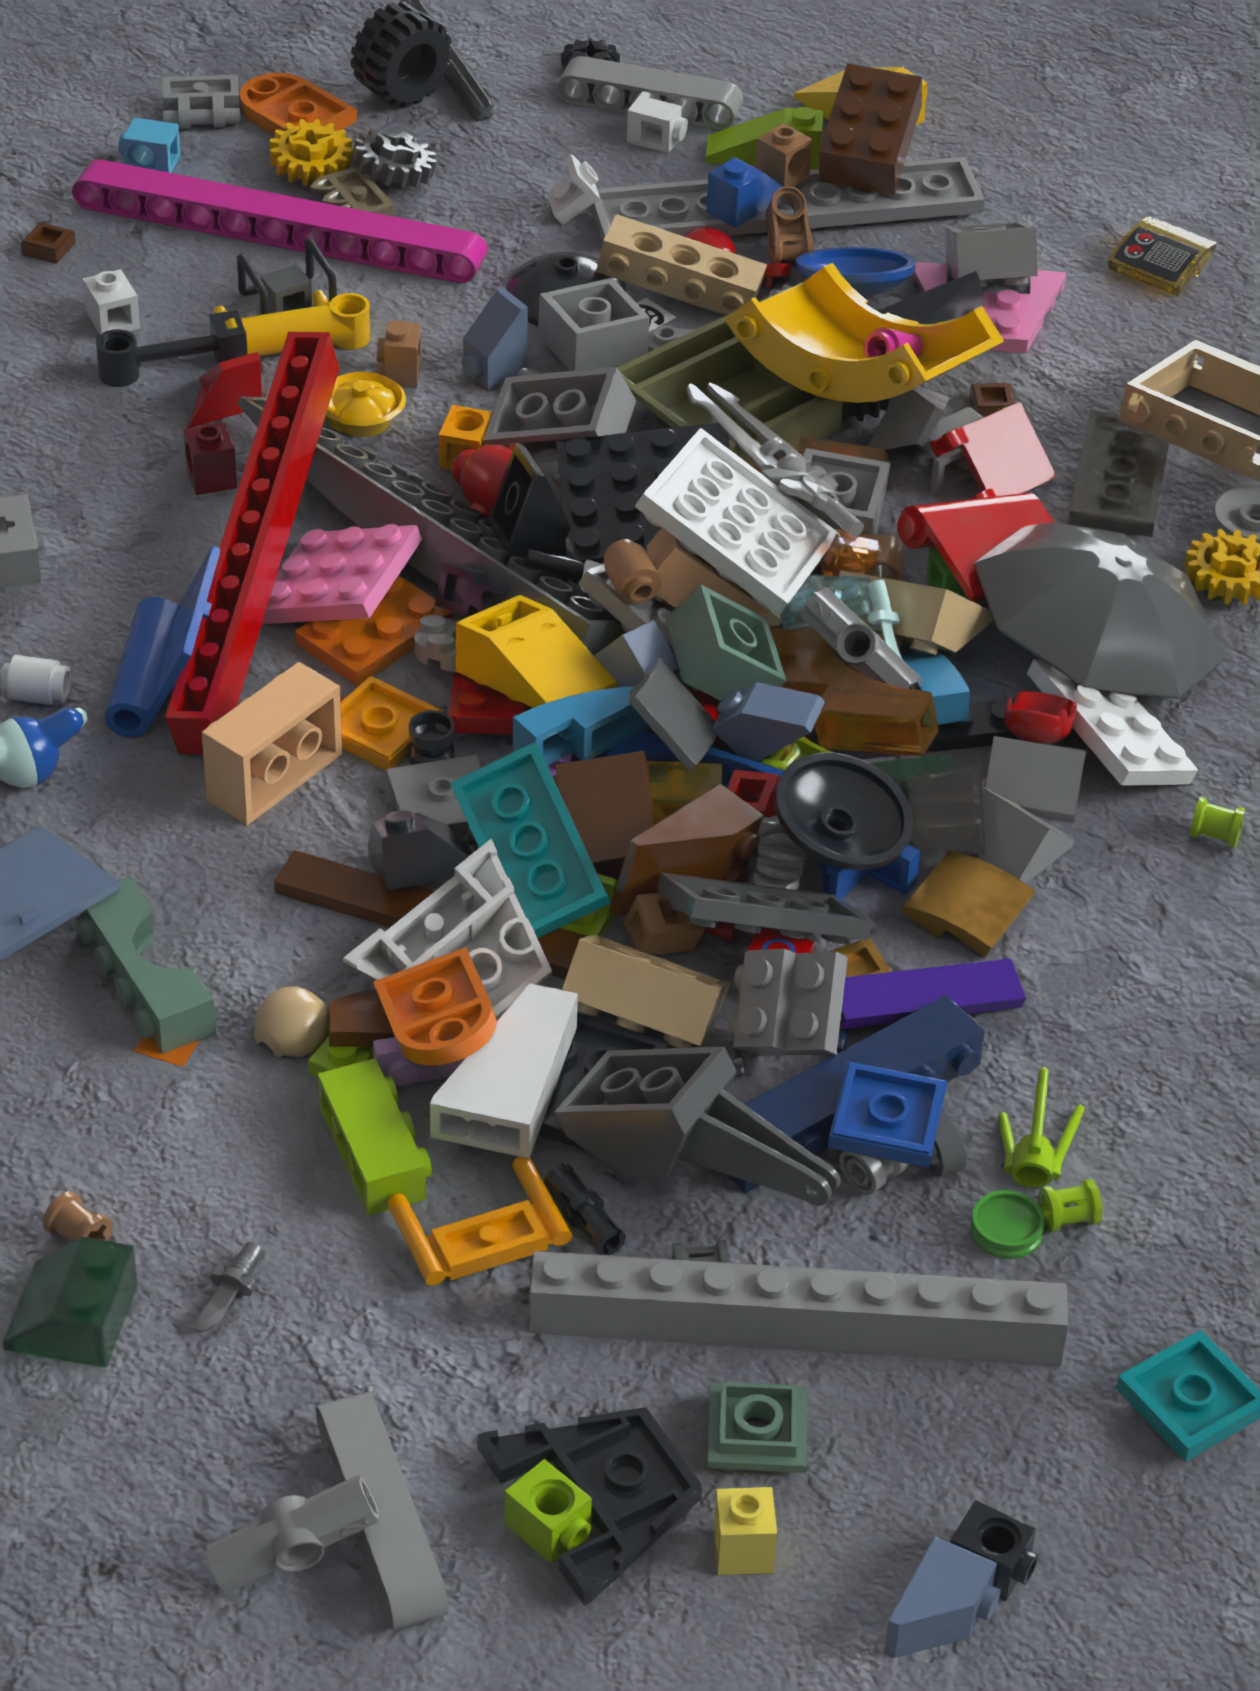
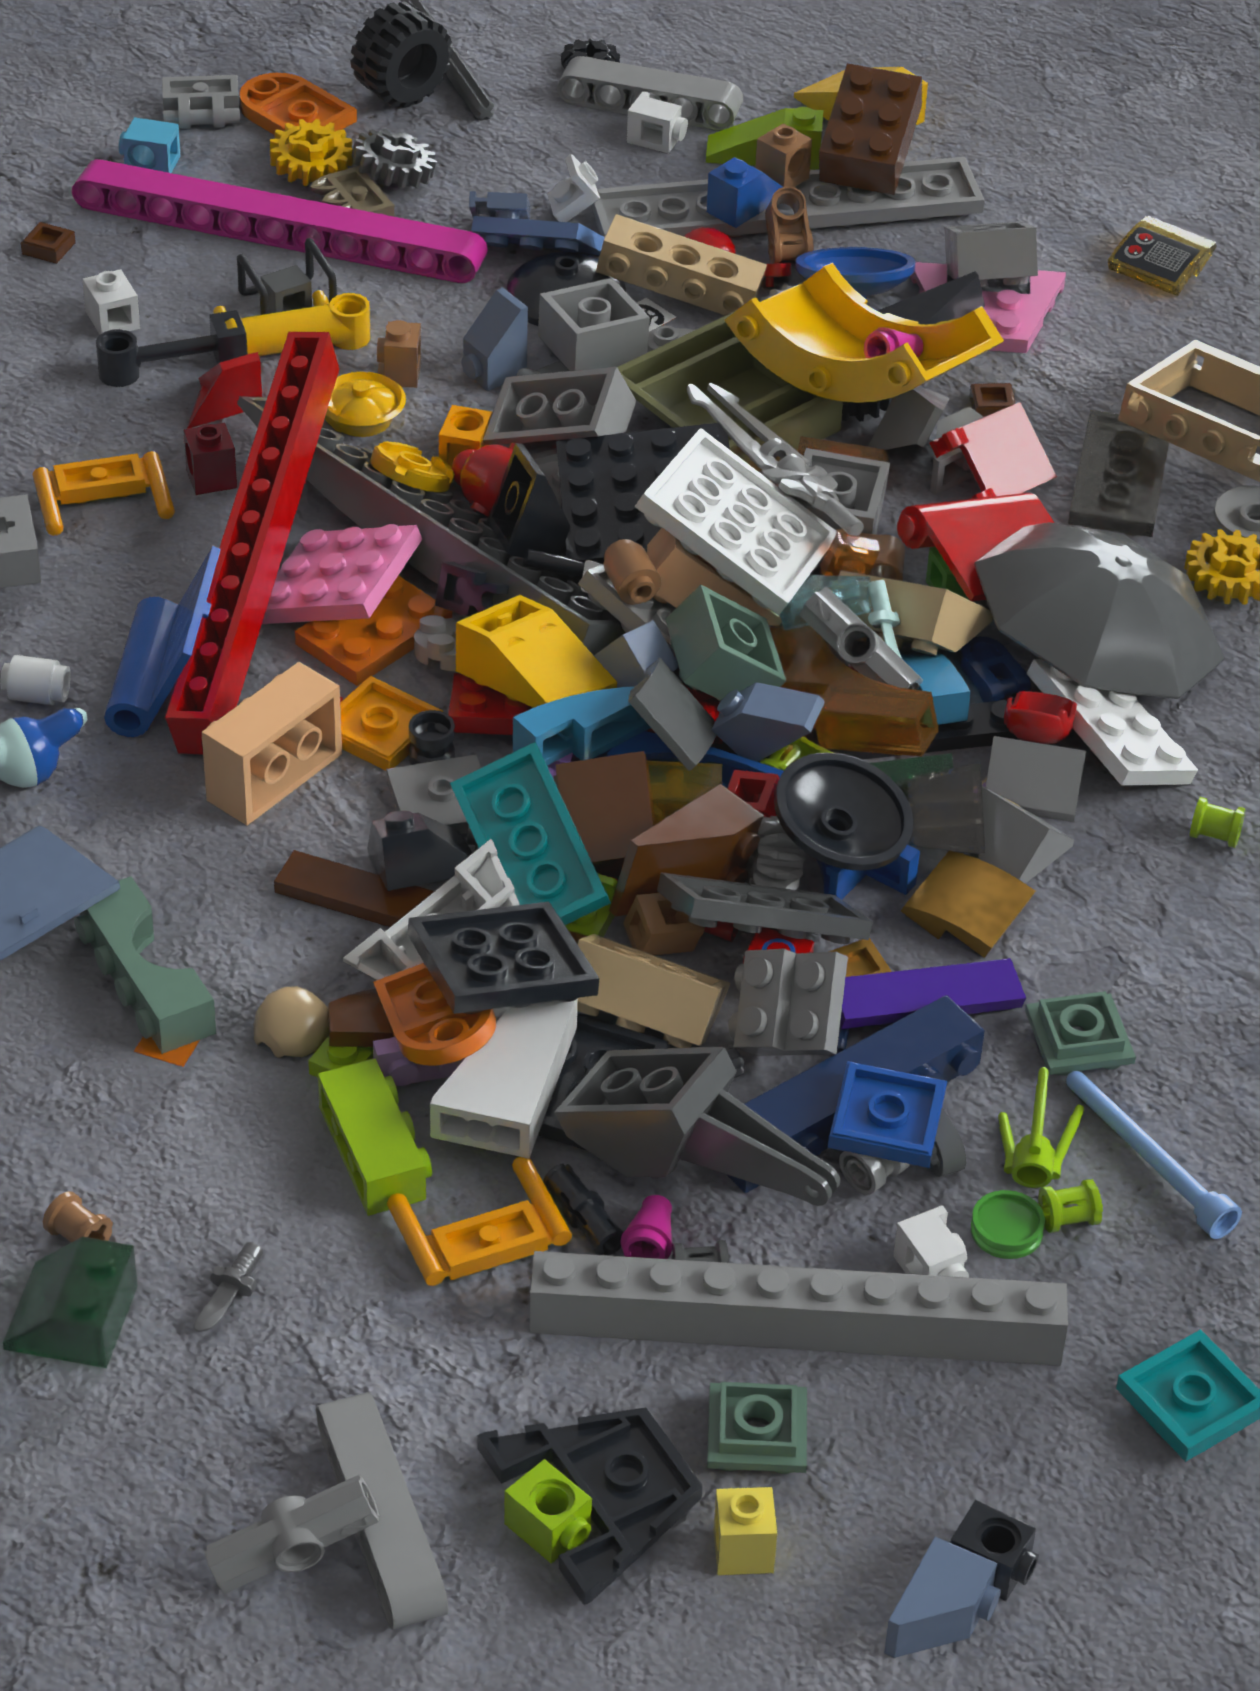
(100, 480): none -> light orange plate
(408, 467): none -> yellow tile
(500, 205): none -> sand blue plate
(502, 957): none -> black plate
(538, 234): none -> medium blue wing
(650, 1230): none -> dark pink cone
(929, 1247): none -> white brick
(986, 659): none -> dark blue plate
(1068, 1049): none -> sand green piece
(1214, 1211): none -> light blue piece

